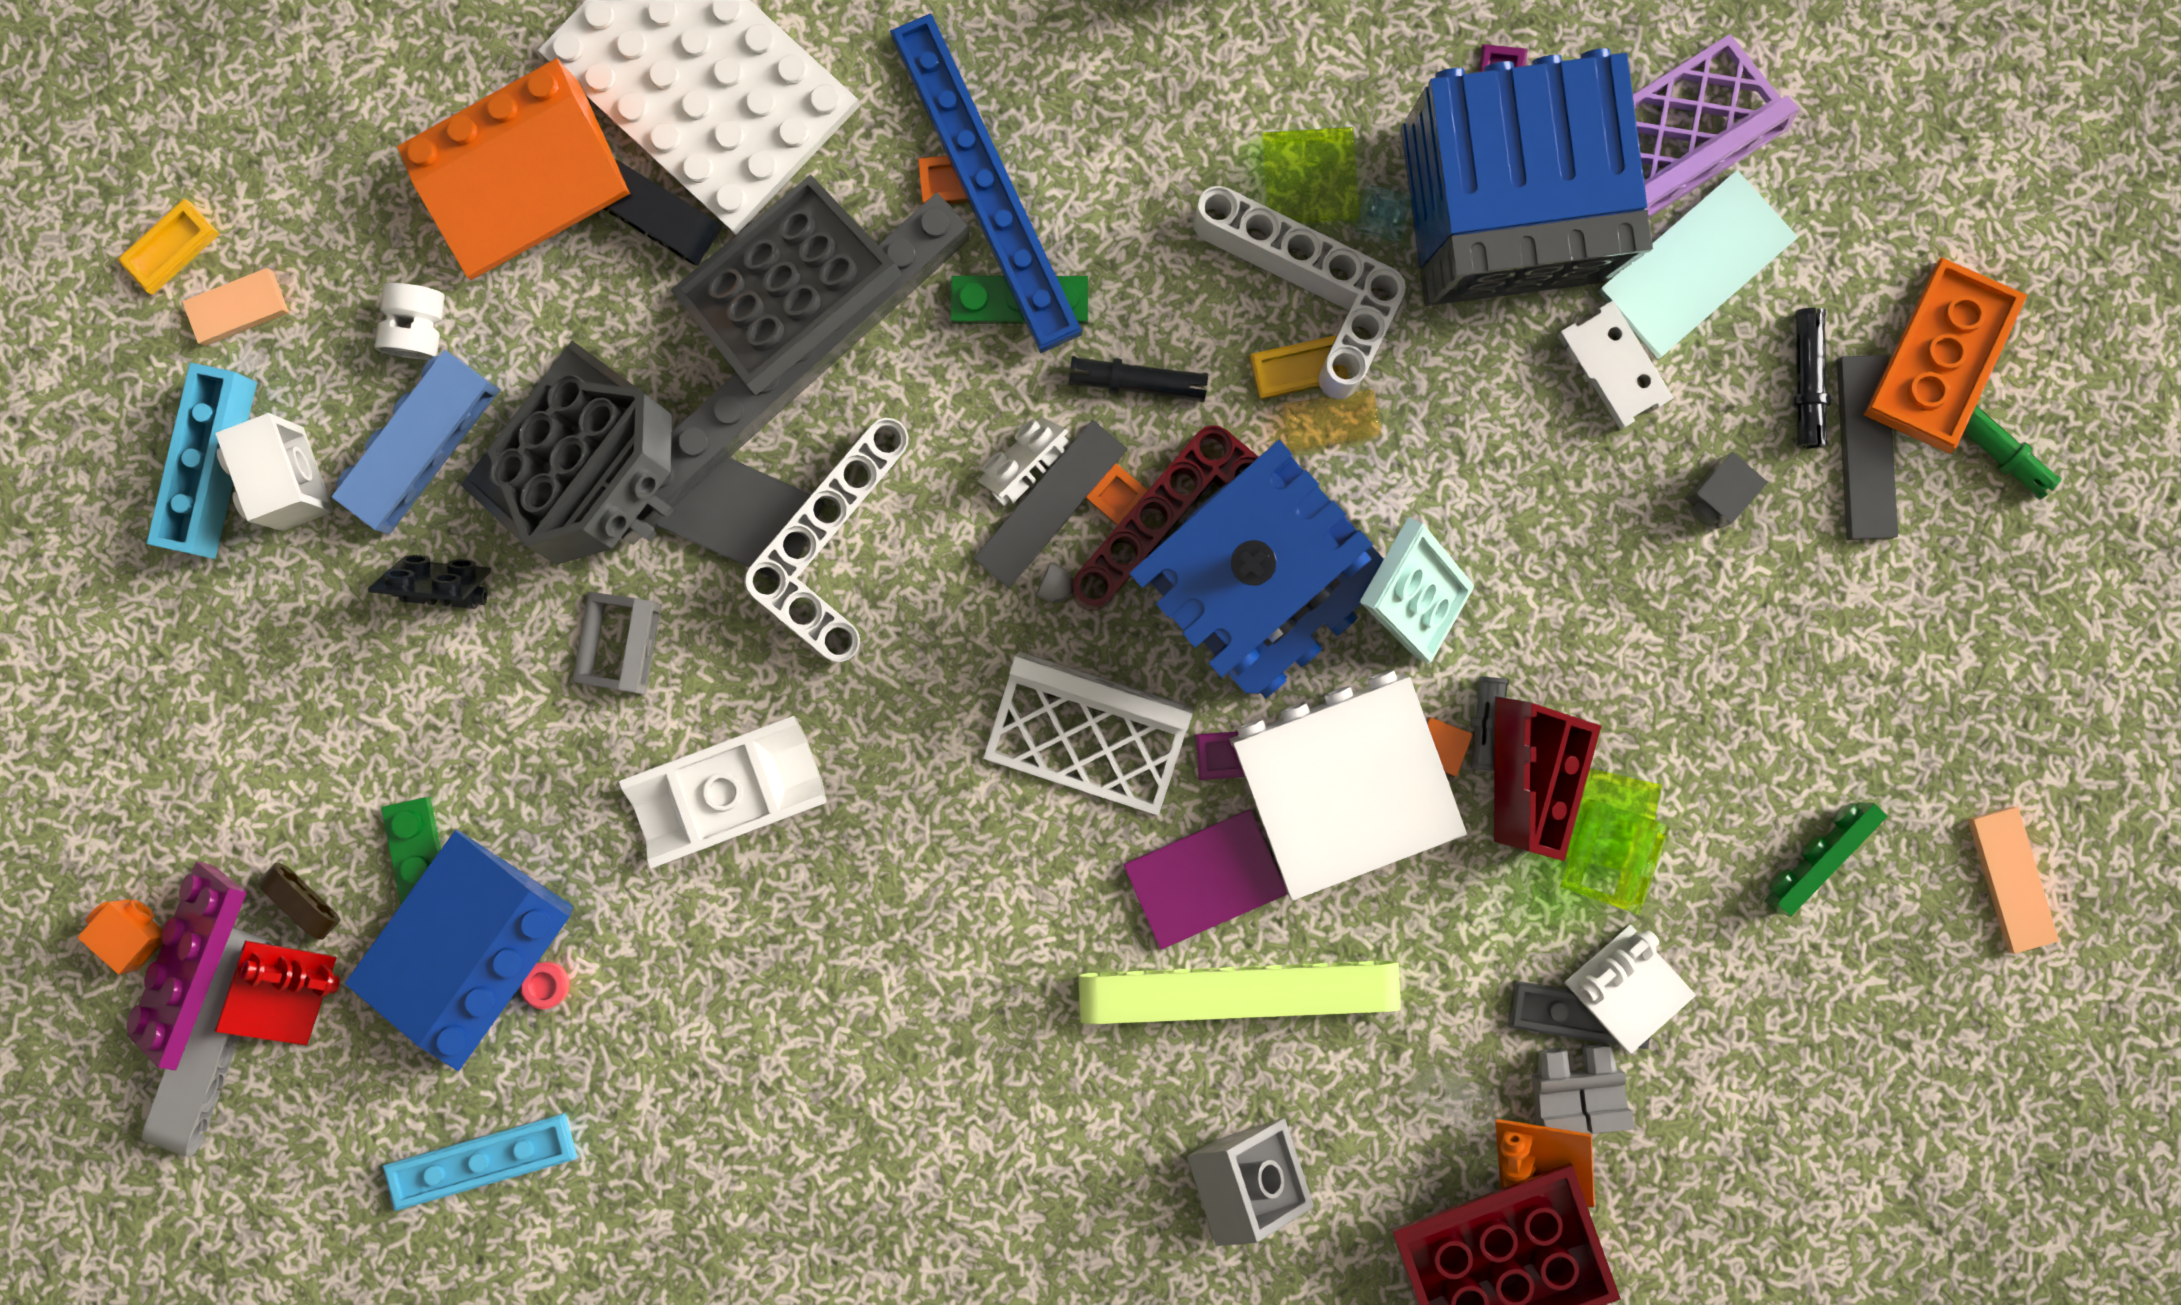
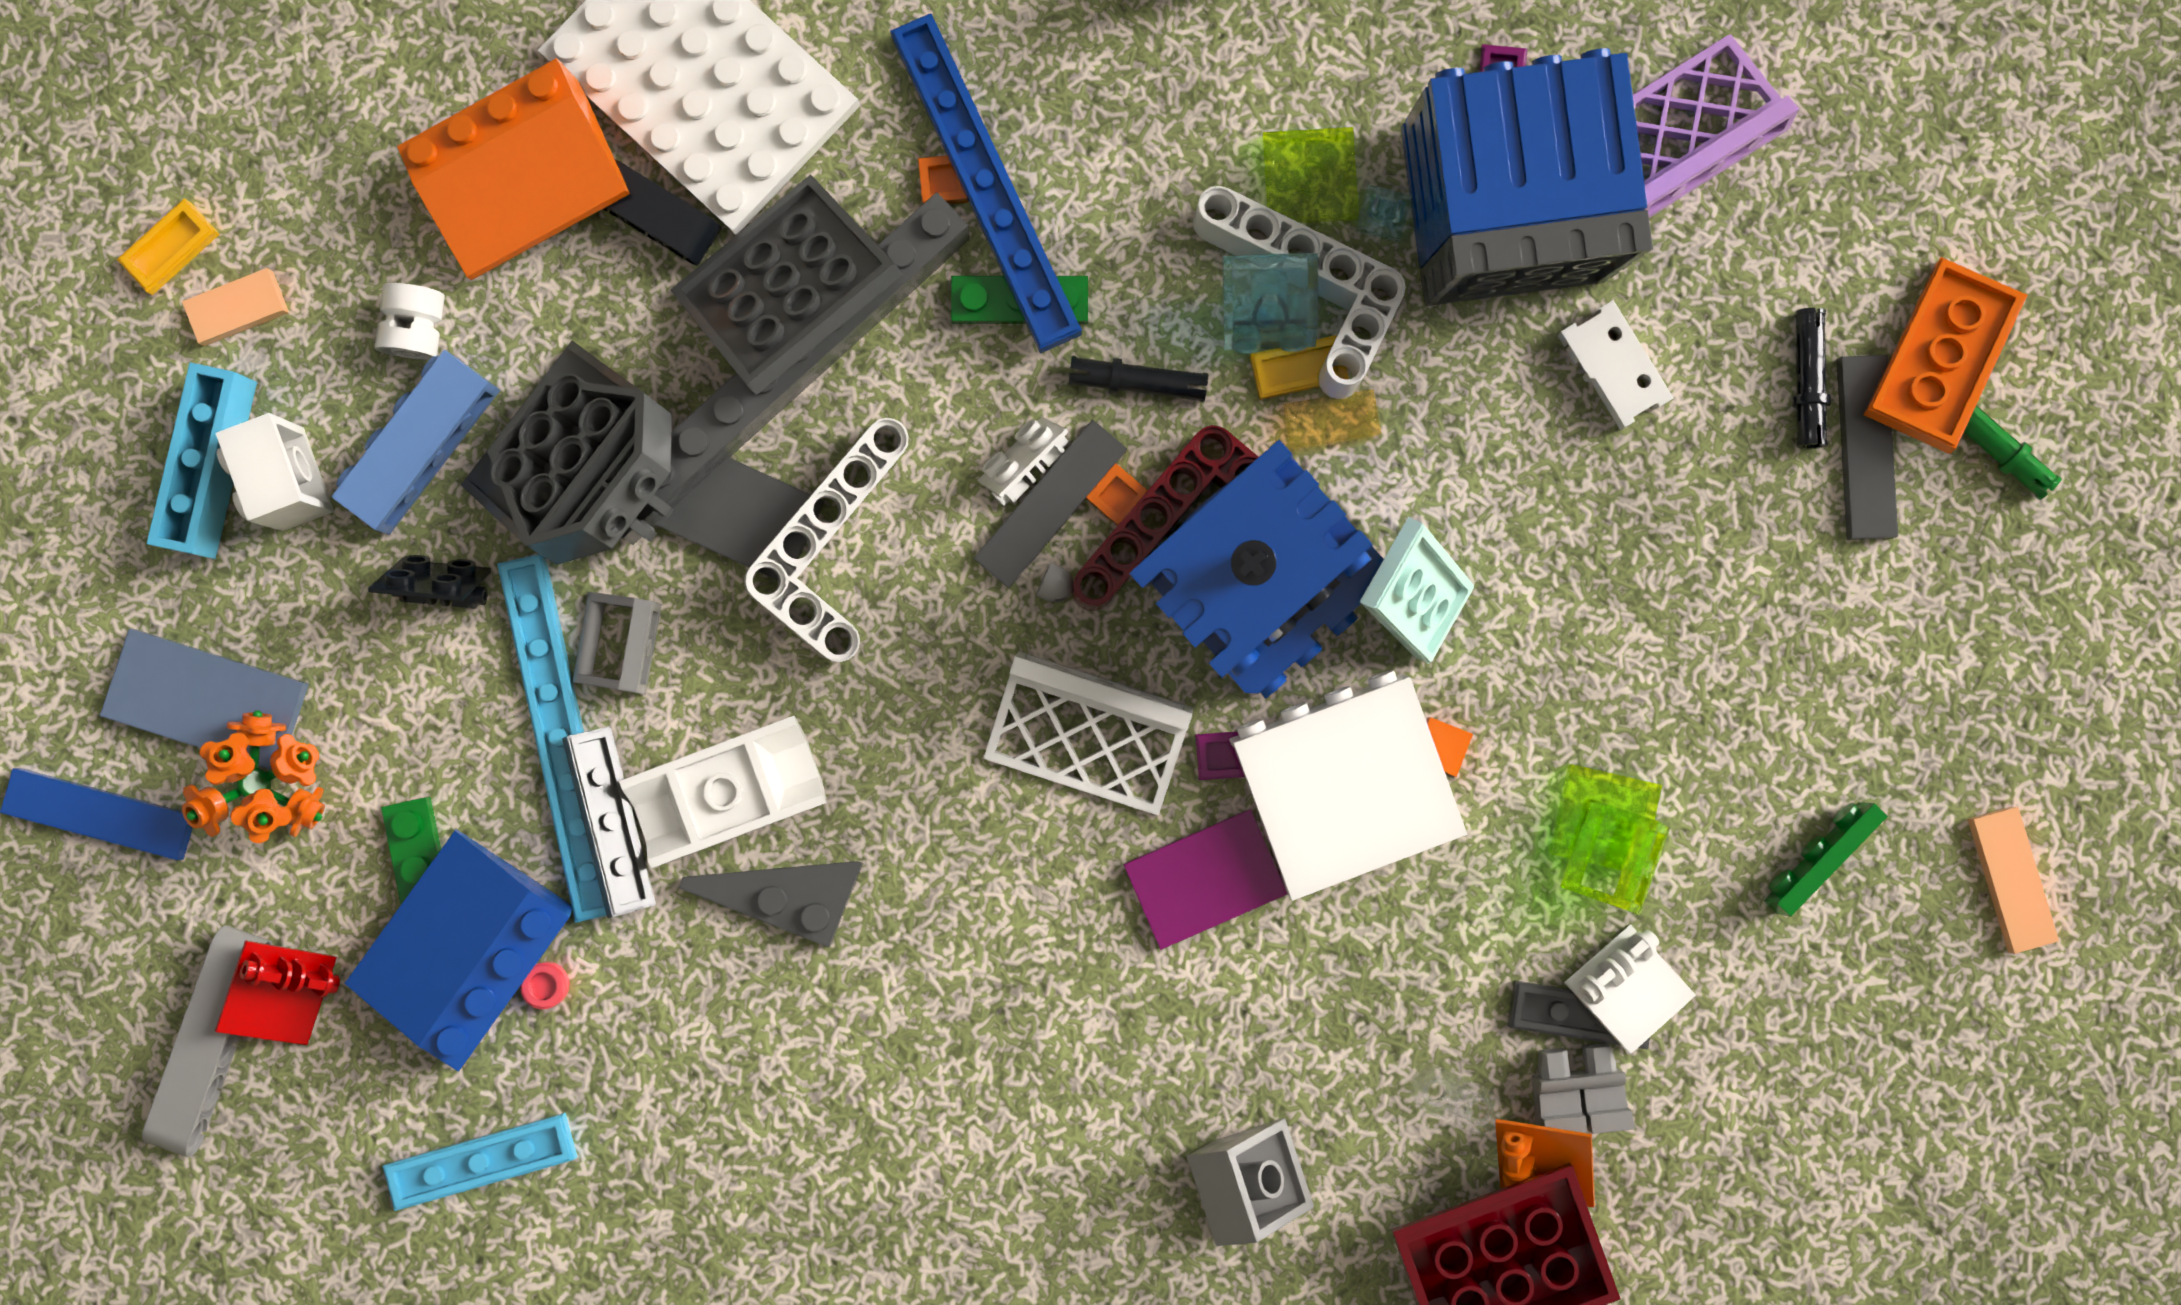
(96, 813): none -> blue tile
(122, 934): orange brick -> none
(185, 965): magenta plate -> none
(195, 692): none -> sand blue tile
(260, 807): none -> orange plant
(298, 901): dark brown beam -> none
(553, 716): none -> medium azure tile
(608, 822): none -> tile
(796, 899): none -> dark grey wing
(1240, 993): yellowish green beam -> none
(1270, 302): none -> clear light blue slope
(1484, 723): dark grey pin -> none
(1539, 775): dark red wedge -> none
(1698, 264): light aqua tile -> none
(1725, 491): dark grey brick -> none

